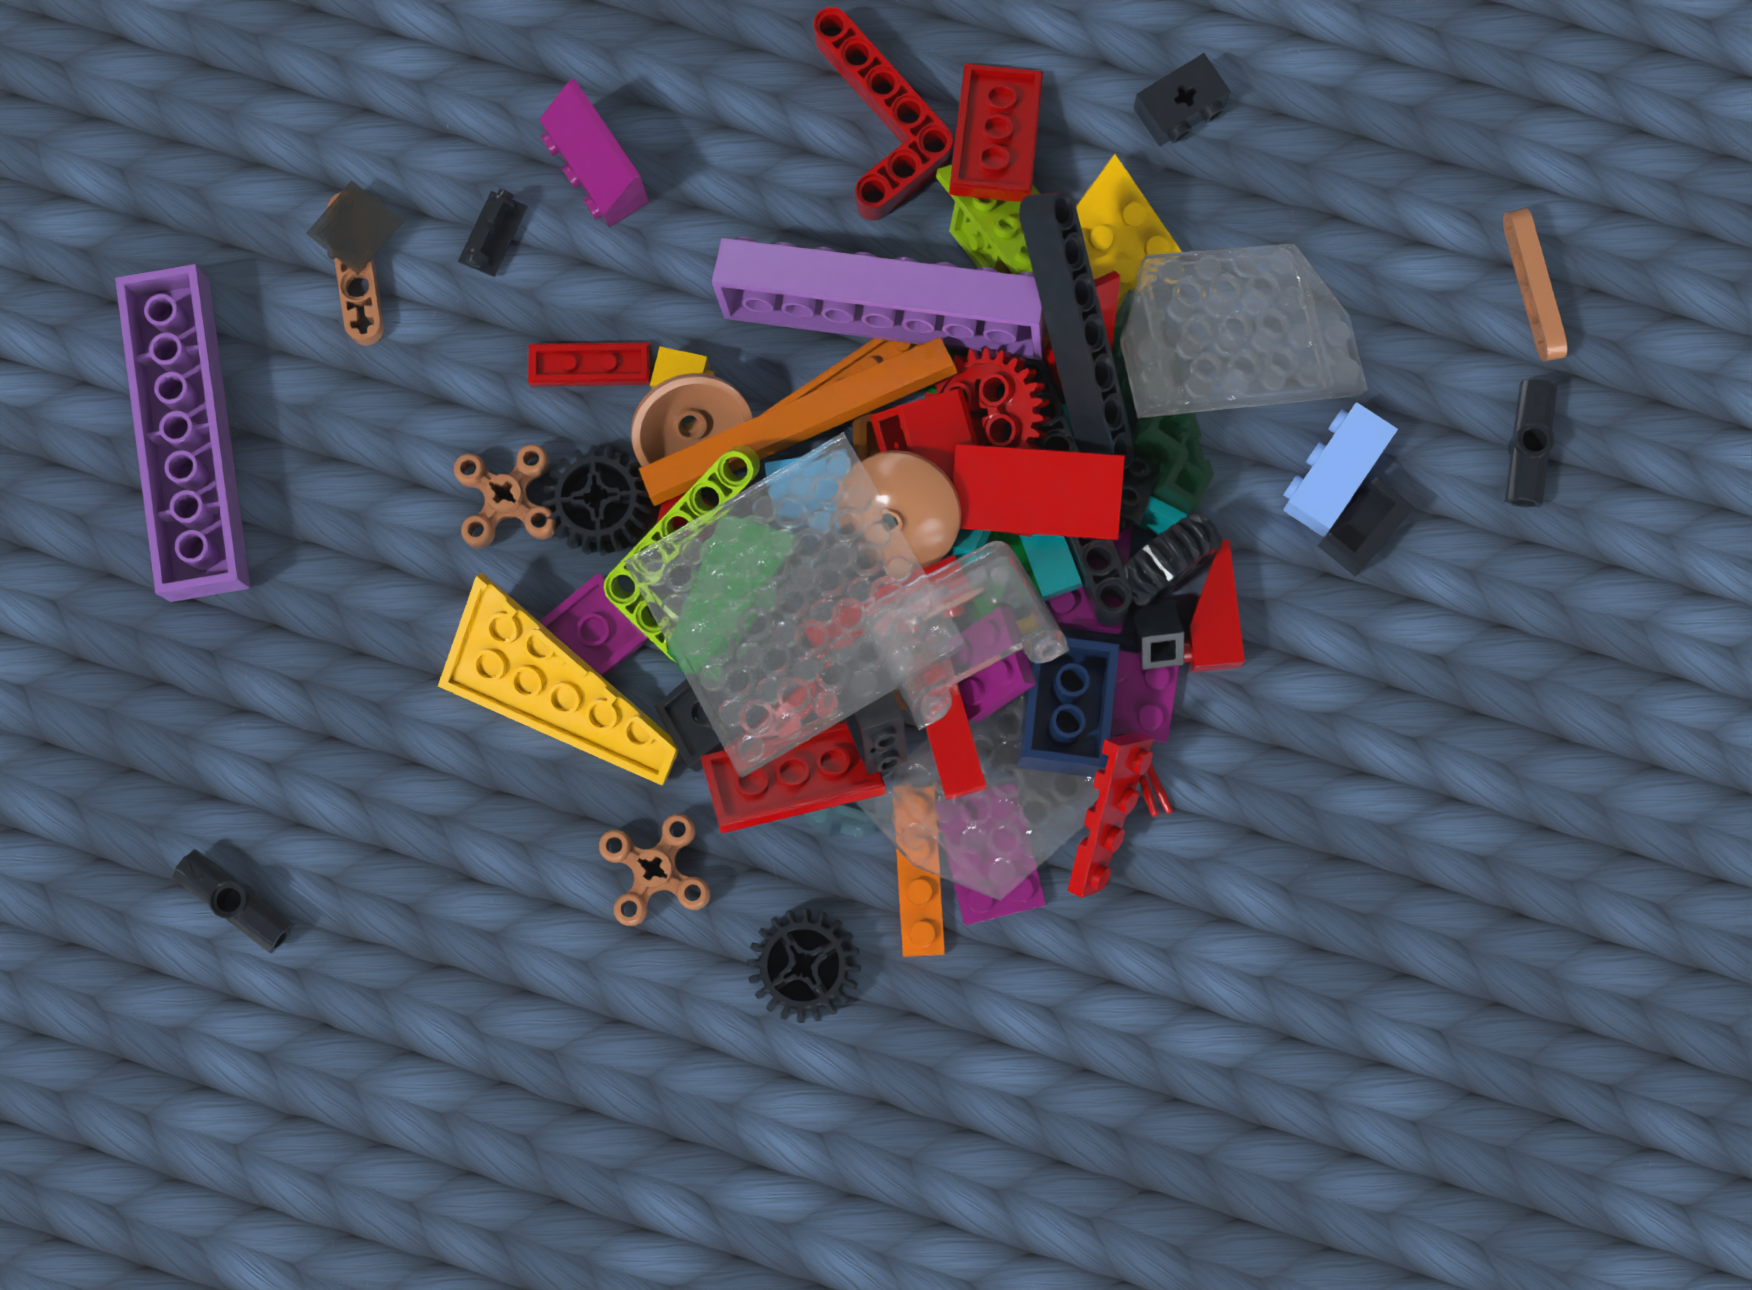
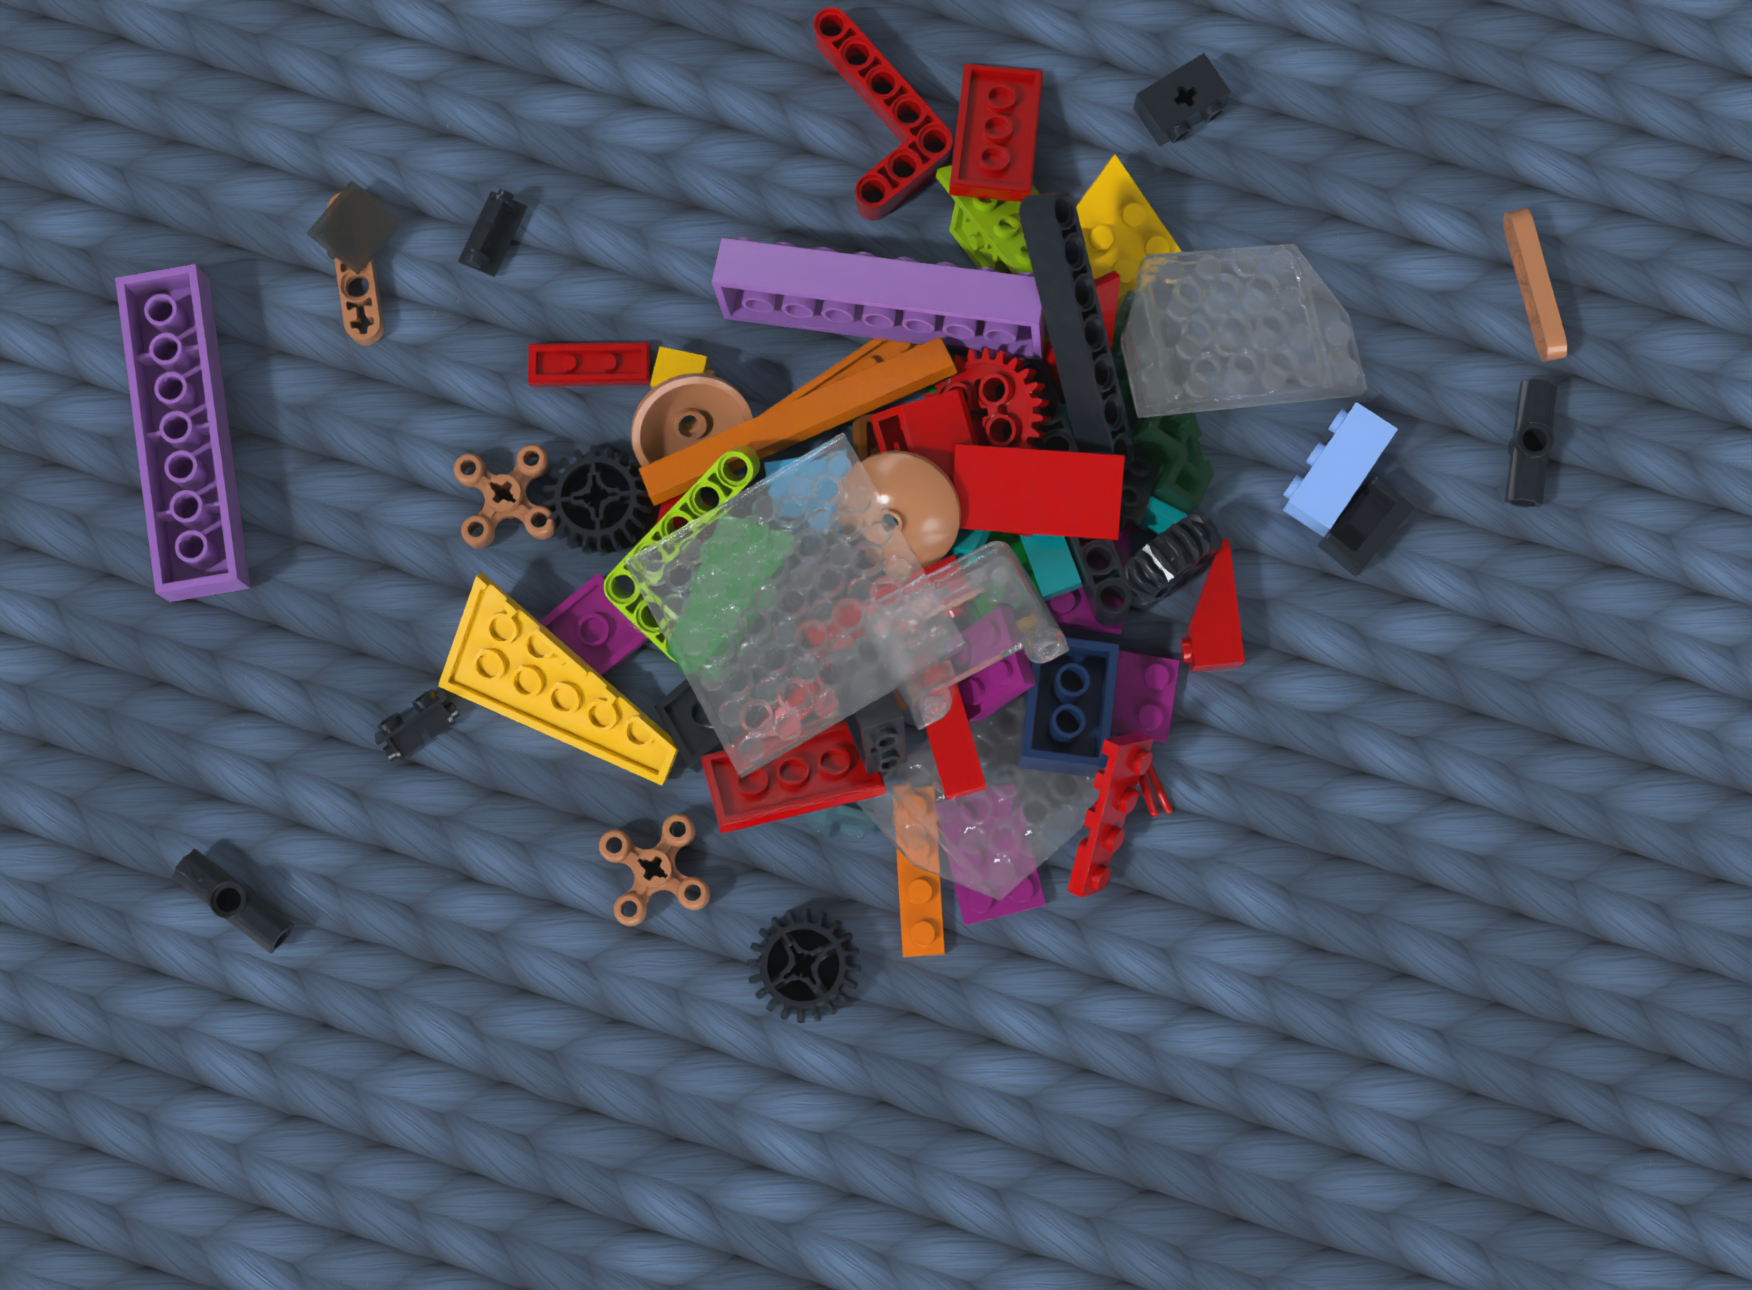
(401, 731): none -> black hinge
(592, 156): magenta slope -> none
(1158, 635): black brick -> none

